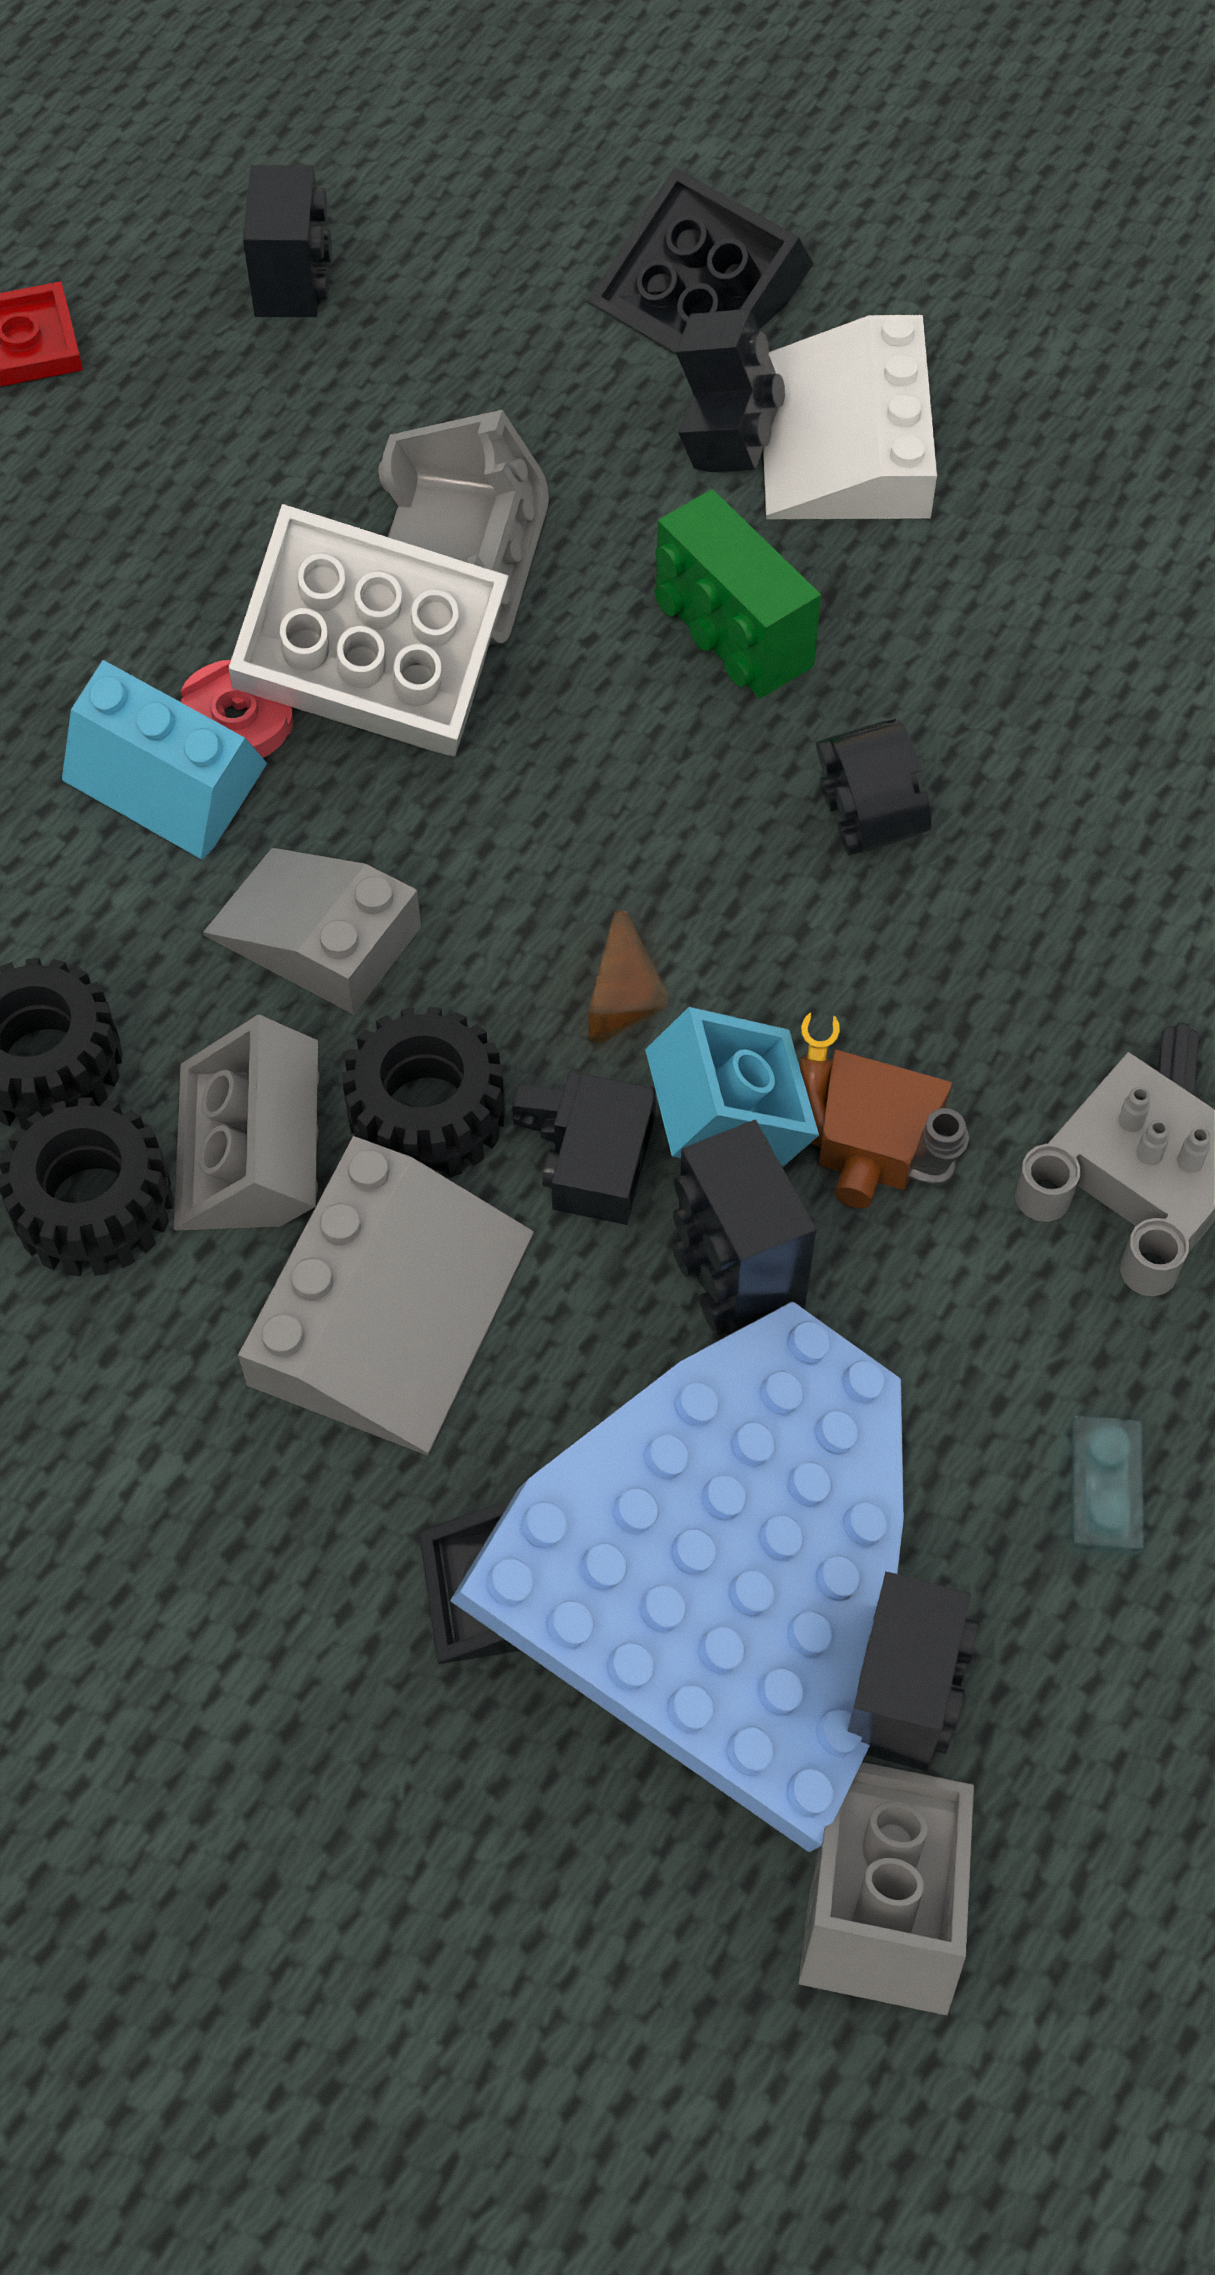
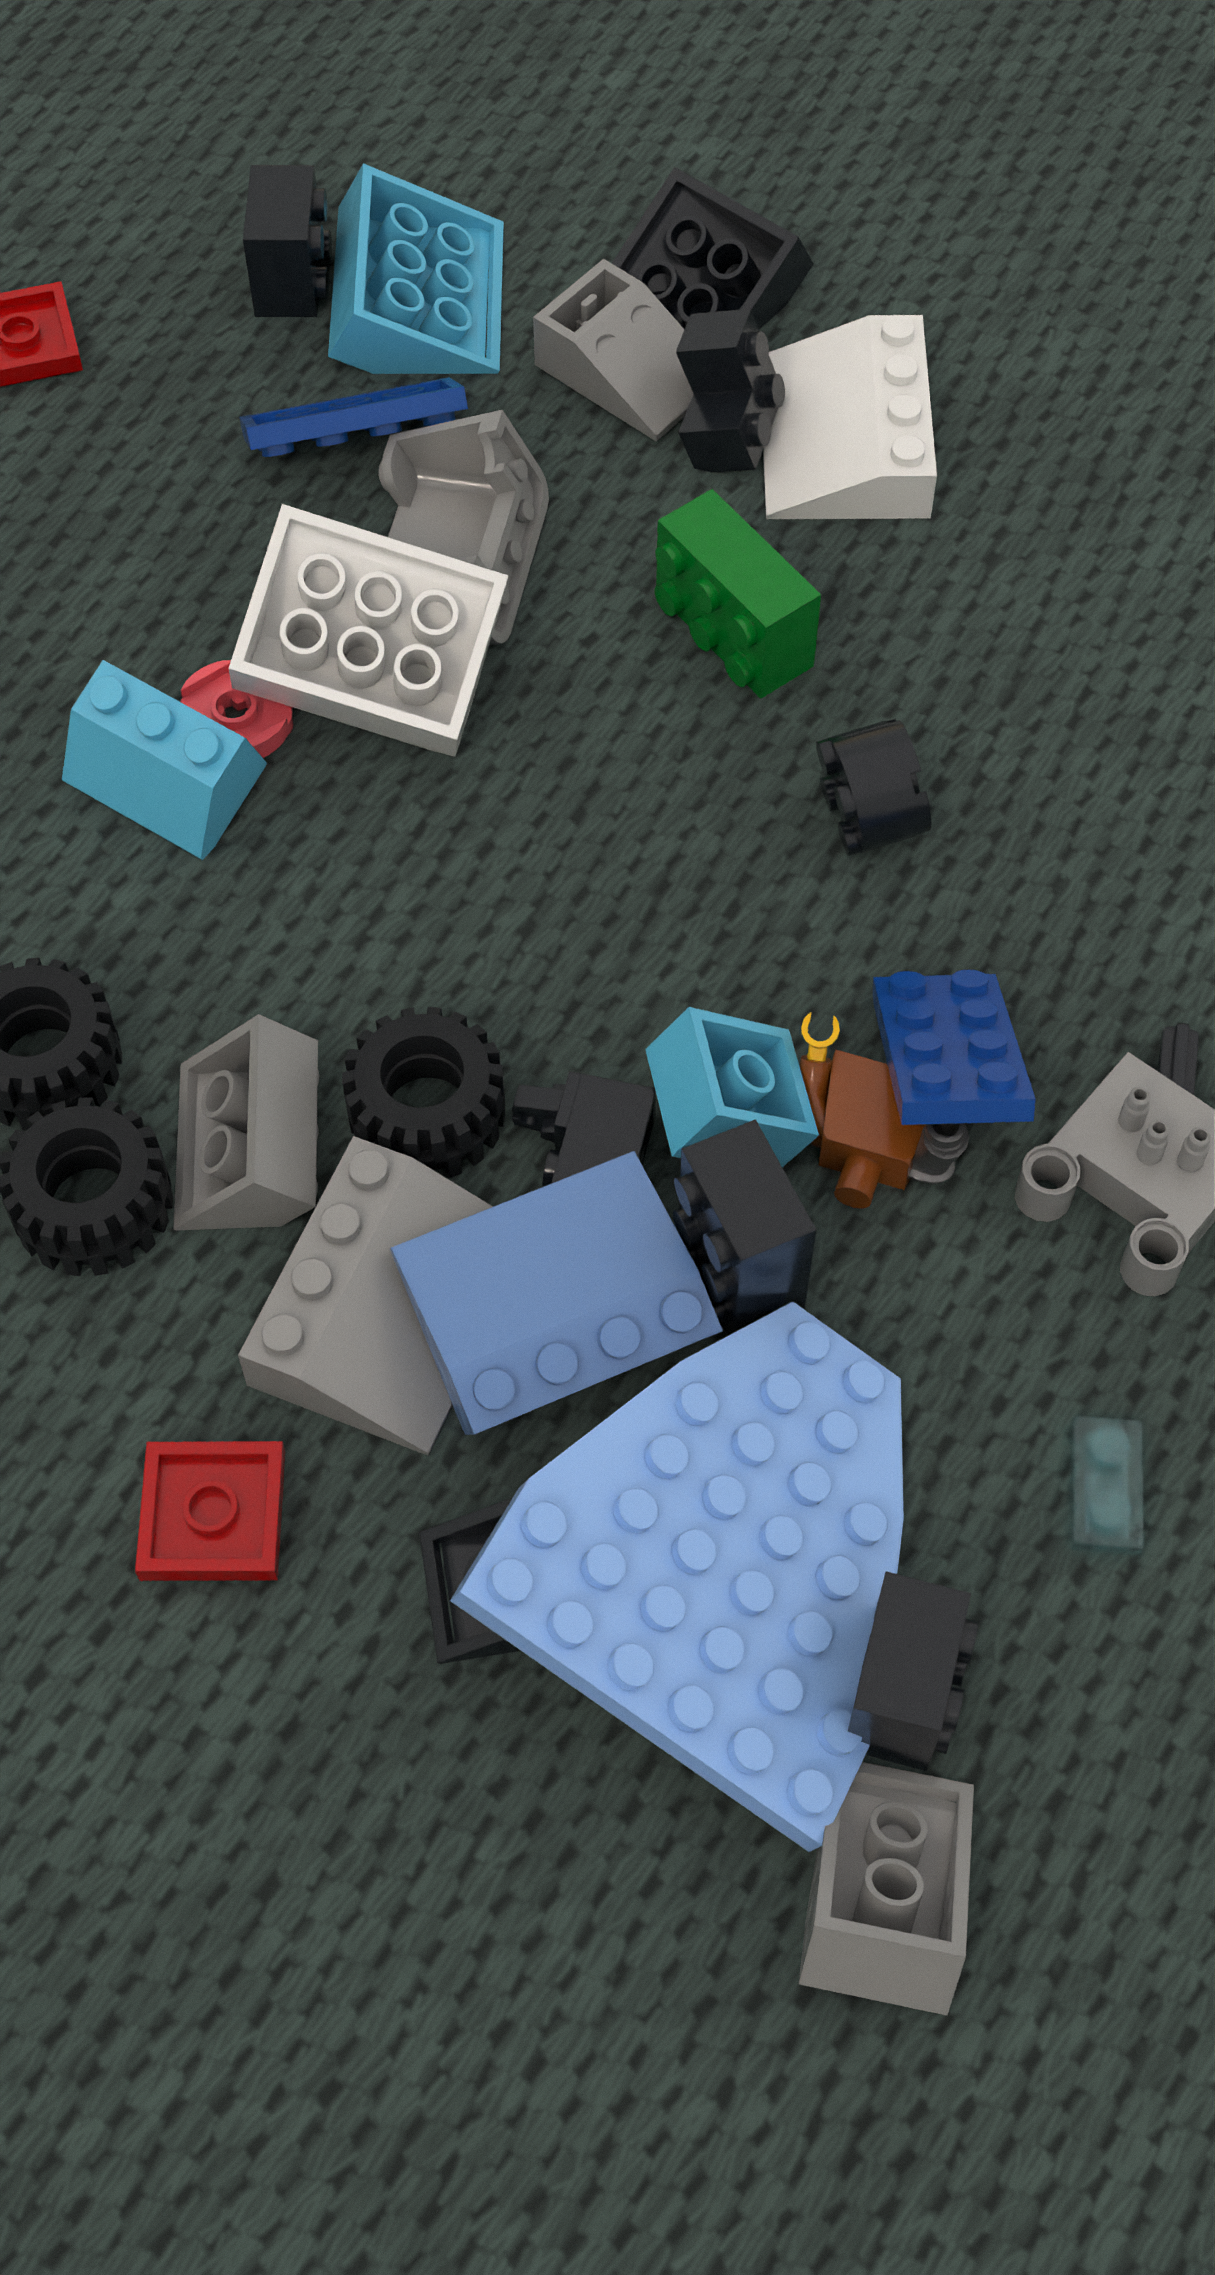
(211, 1511): none -> red plate
(320, 923): light grey slope -> none
(374, 412): none -> blue plate
(414, 281): none -> medium azure slope
(554, 1292): none -> medium blue slope
(616, 349): none -> light grey slope
(625, 985): clear orange slope -> none
(951, 1049): none -> blue plate

